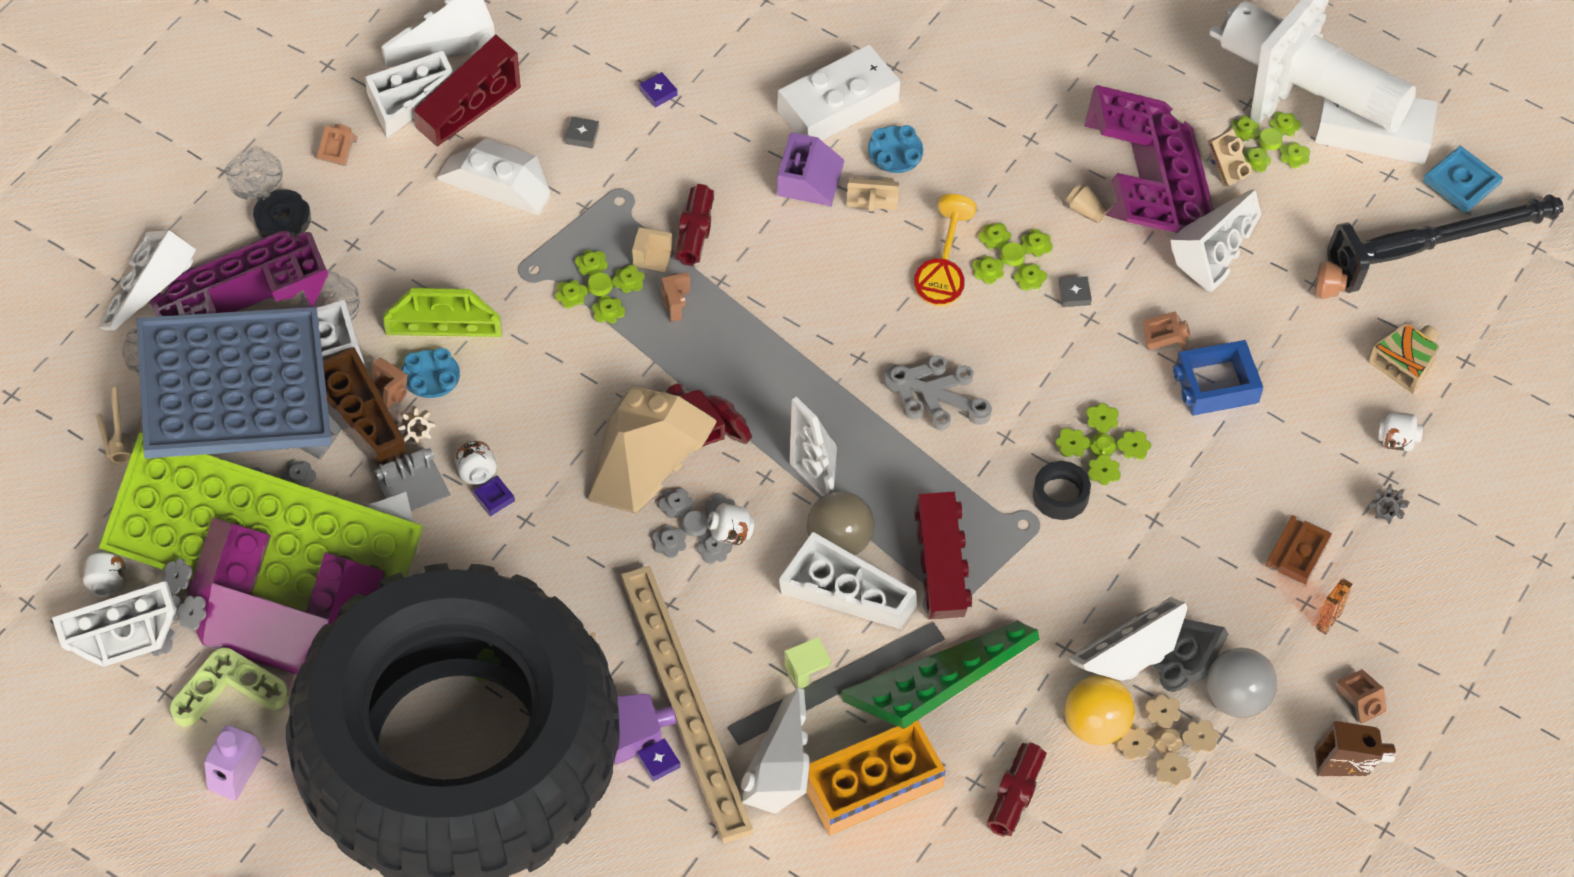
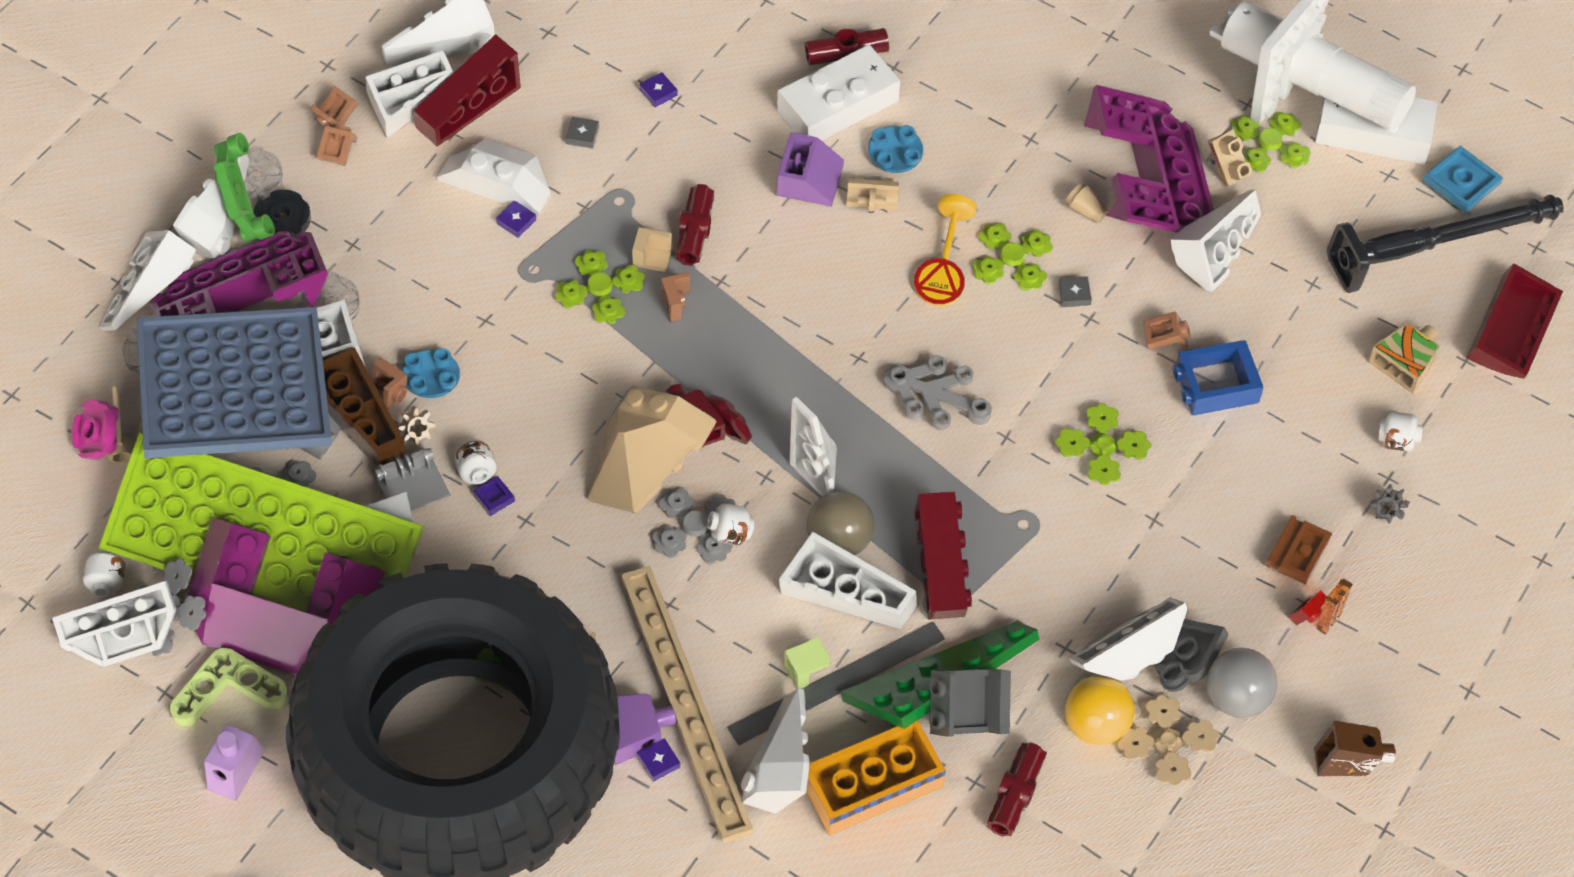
(95, 430): none -> dark pink plate
(204, 219): none -> white wedge
(234, 191): none -> bright green plate
(335, 108): none -> nougat bracket
(442, 314): lime wedge -> none
(516, 219): none -> dark purple tile
(845, 43): none -> dark red piece
(970, 701): none -> dark grey panel
(1058, 509): black tyre -> none
(1309, 609): none -> red plate
(1329, 280): nougat cone -> none
(1364, 694): nougat bracket -> none
(1515, 323): none -> dark red slope

